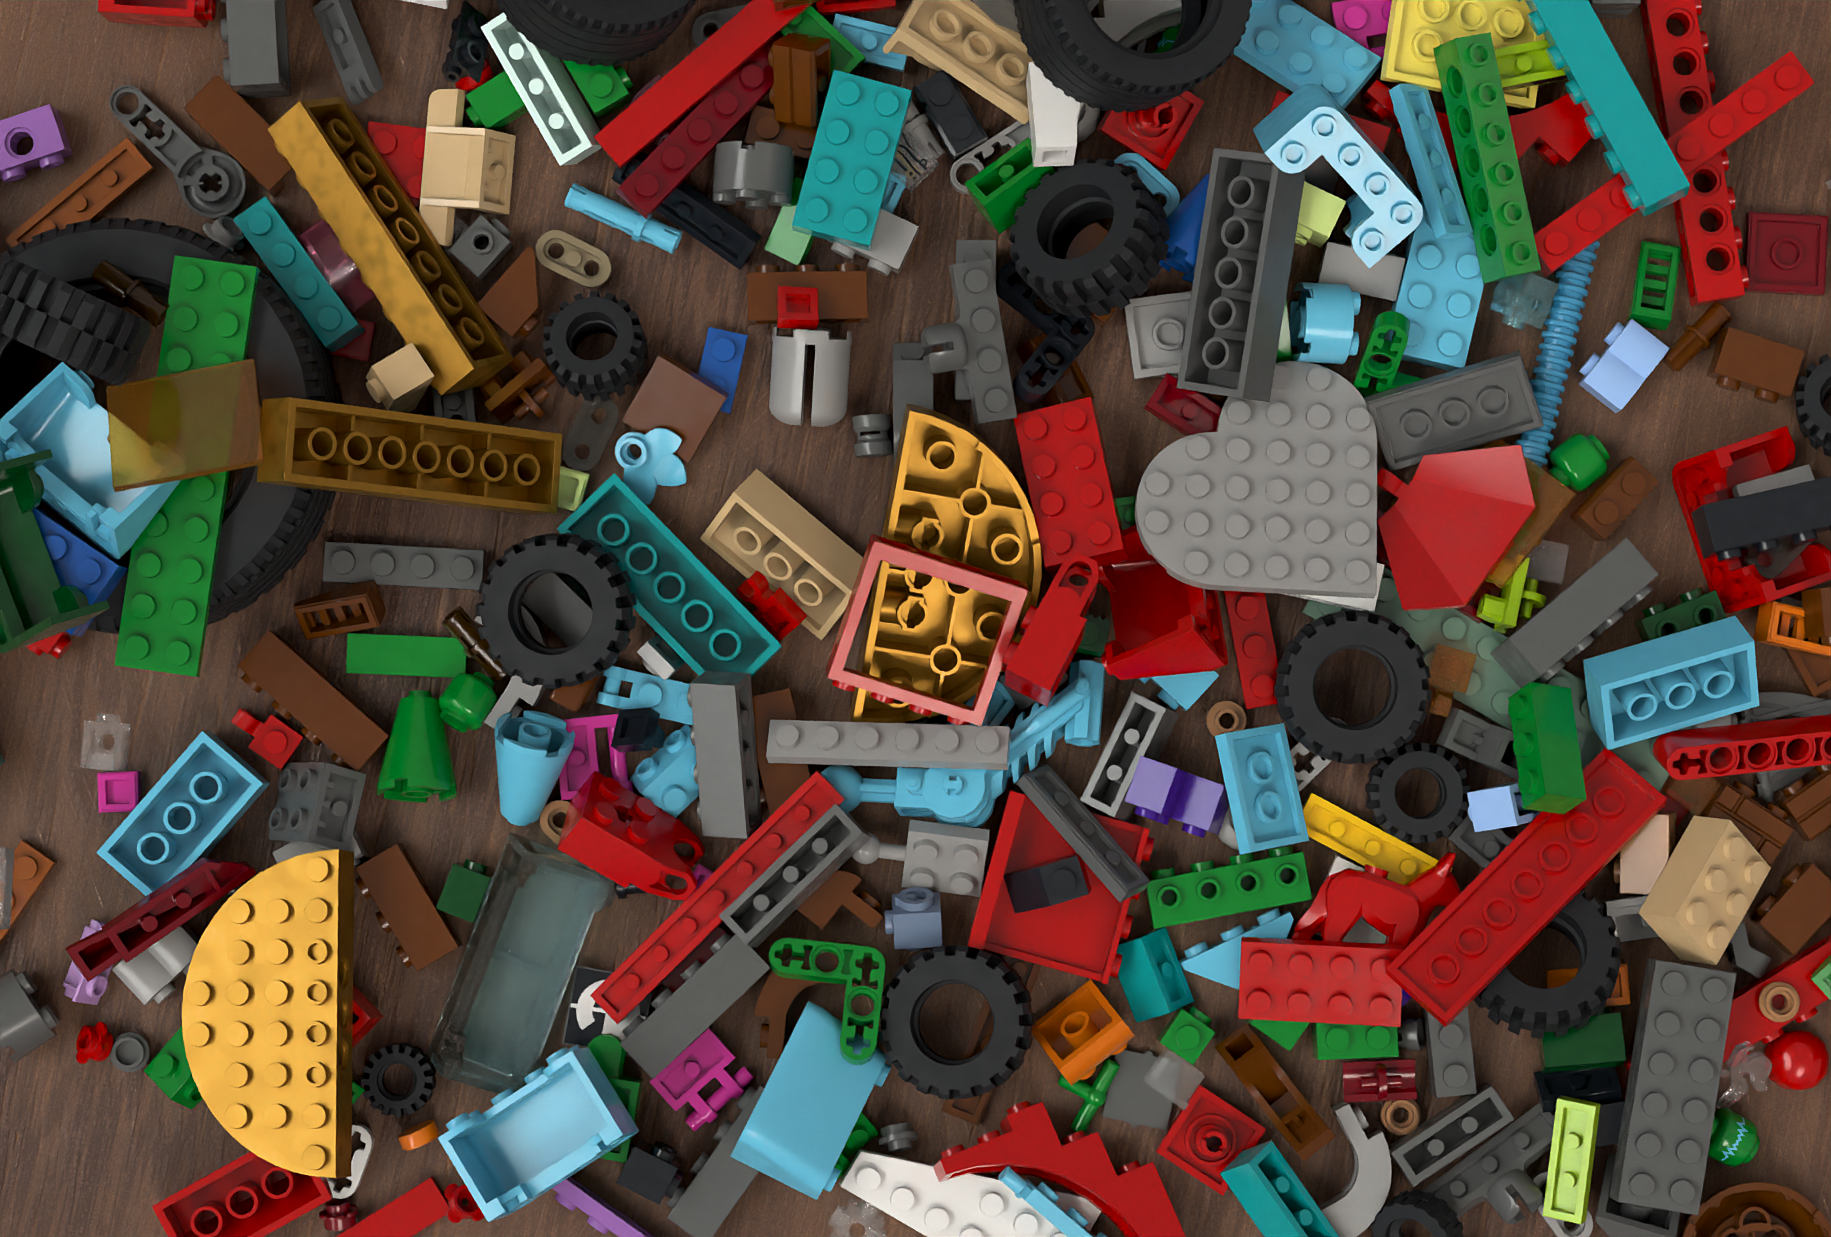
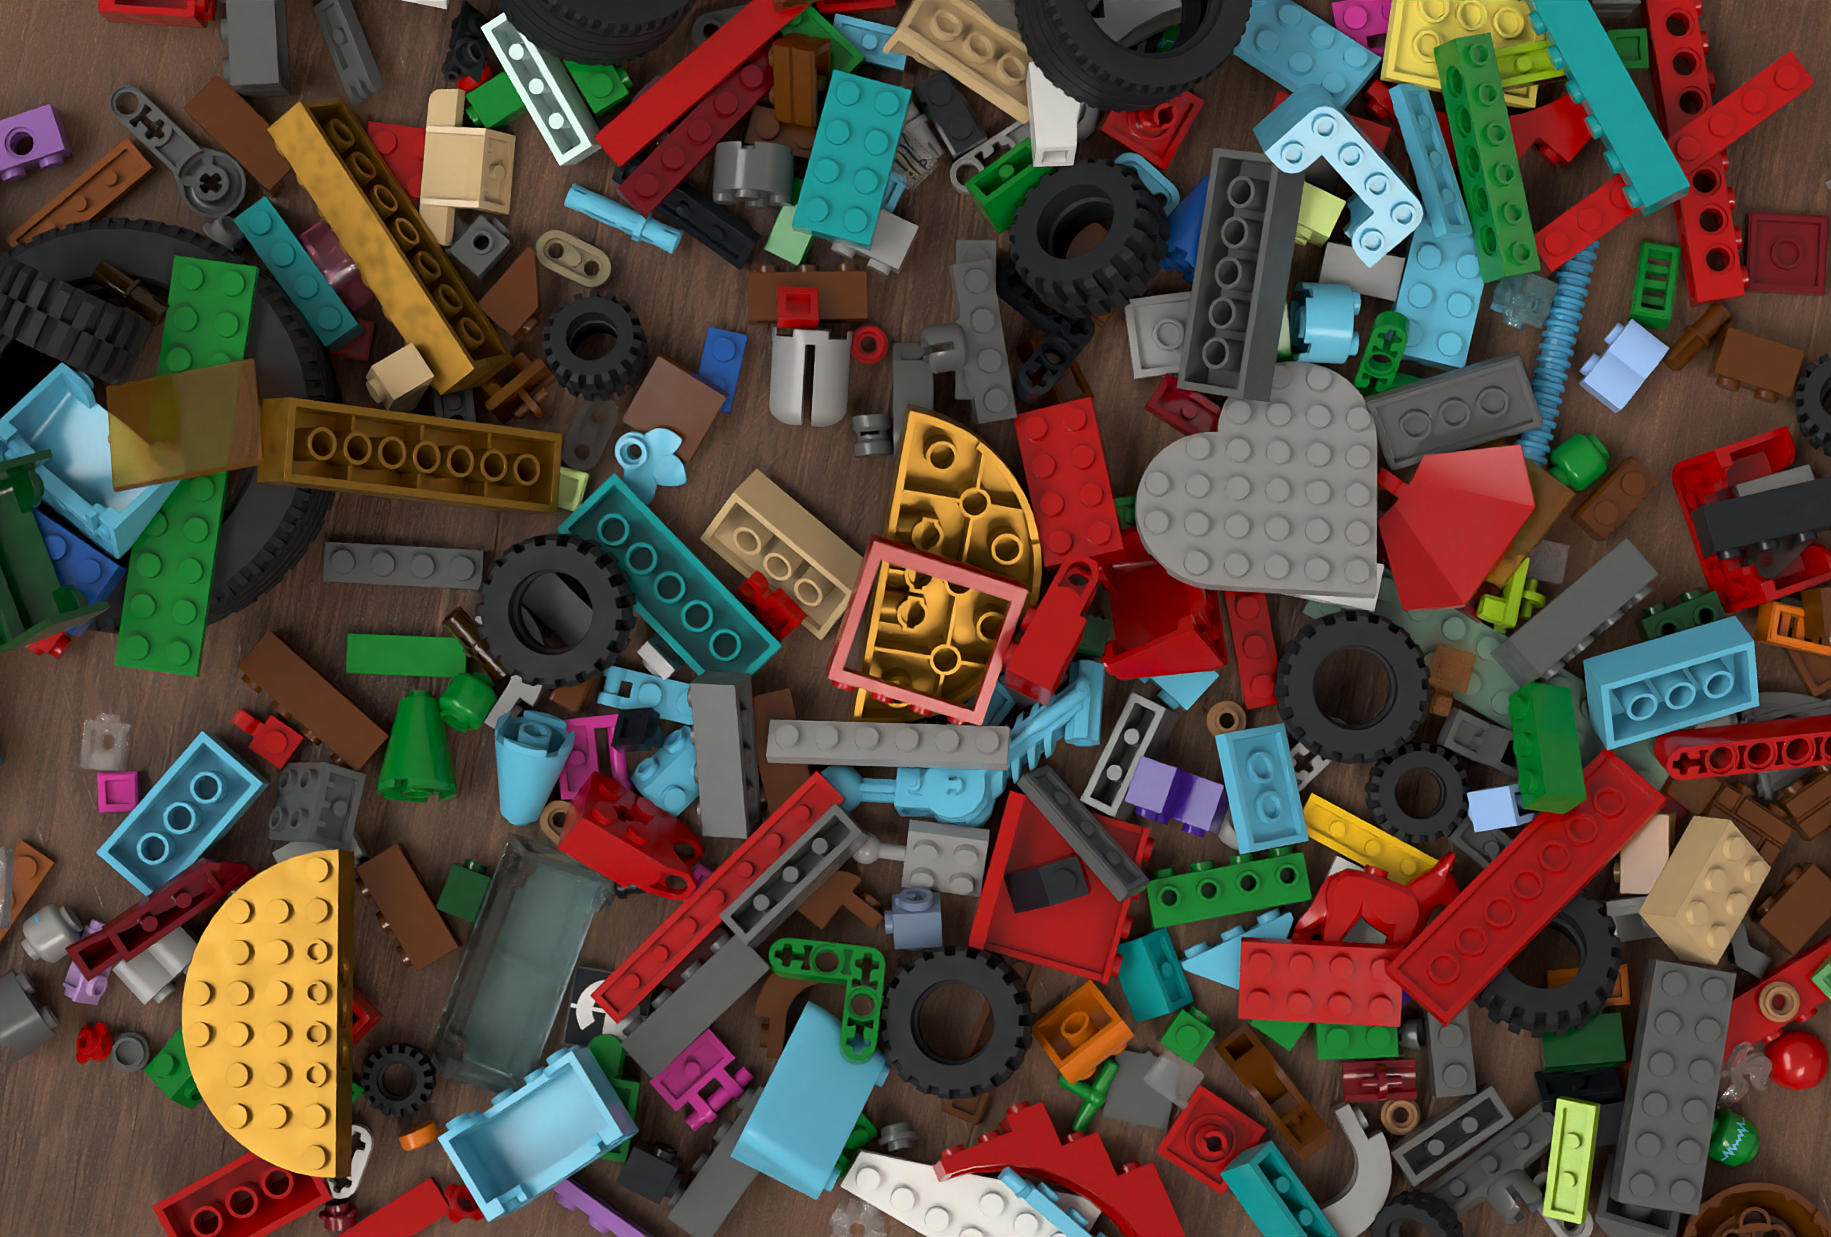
(51, 932): none -> light grey head
(363, 616): reddish brown slope -> none
(880, 338): none -> red plate
(1631, 47): none -> green plate

